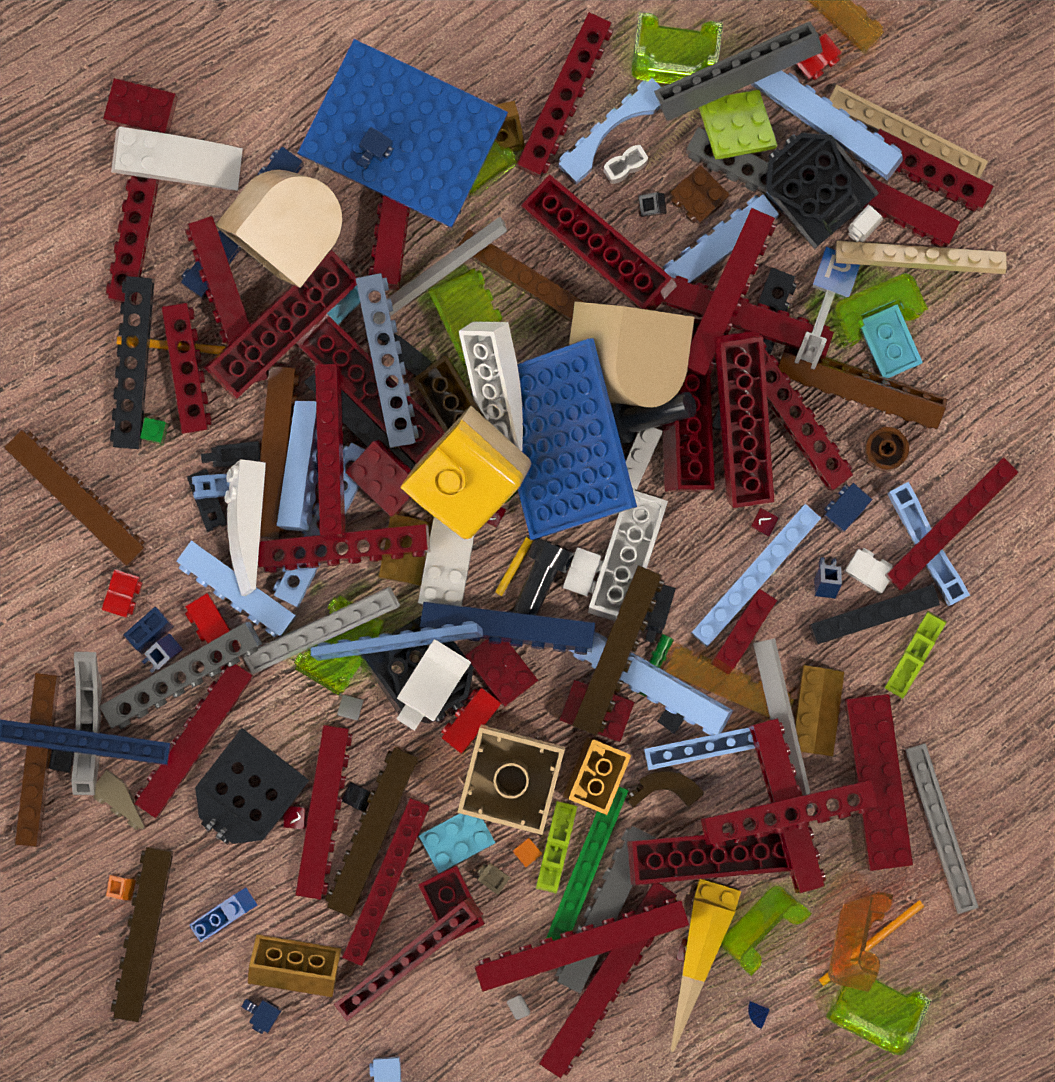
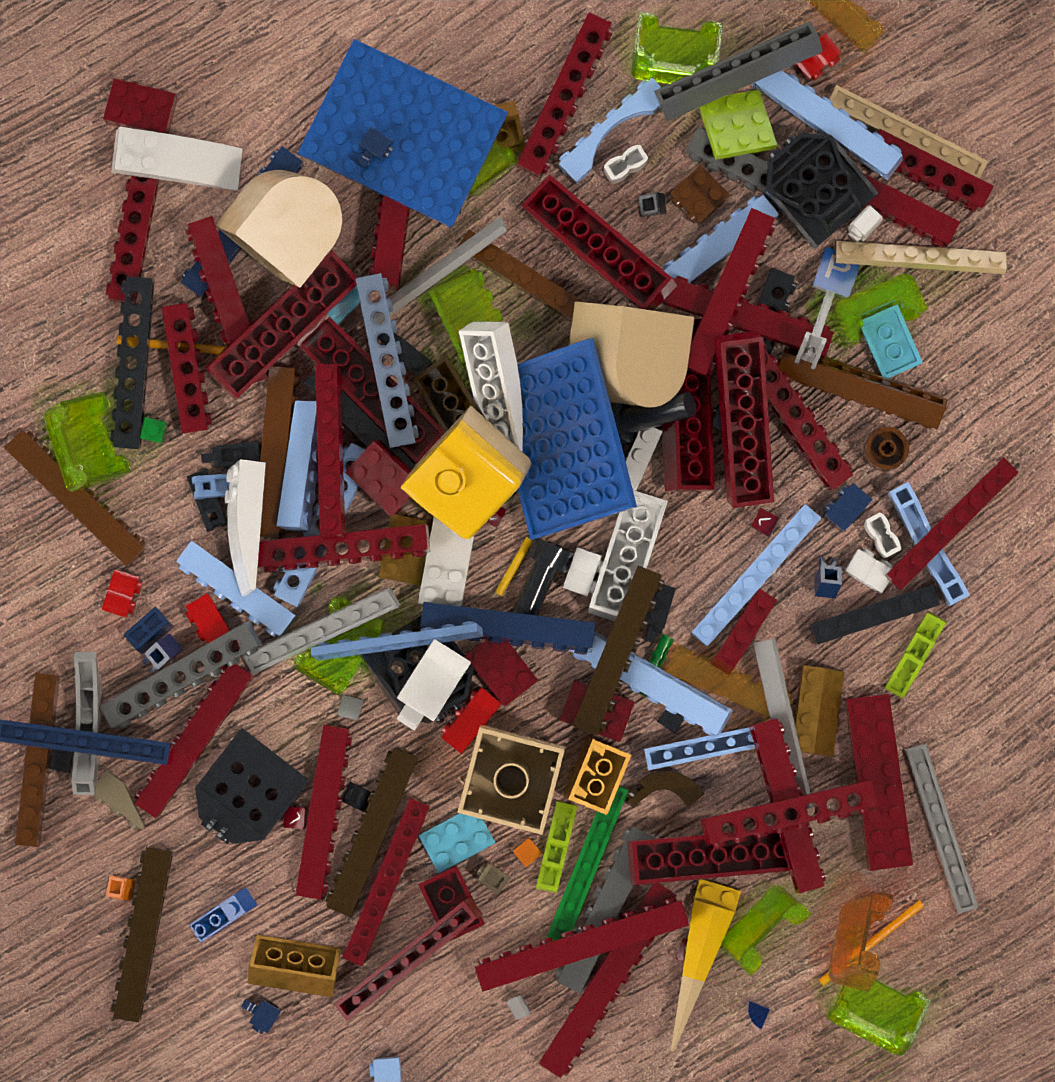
(83, 442): none -> clear neon green windscreen
(879, 530): none -> white brick

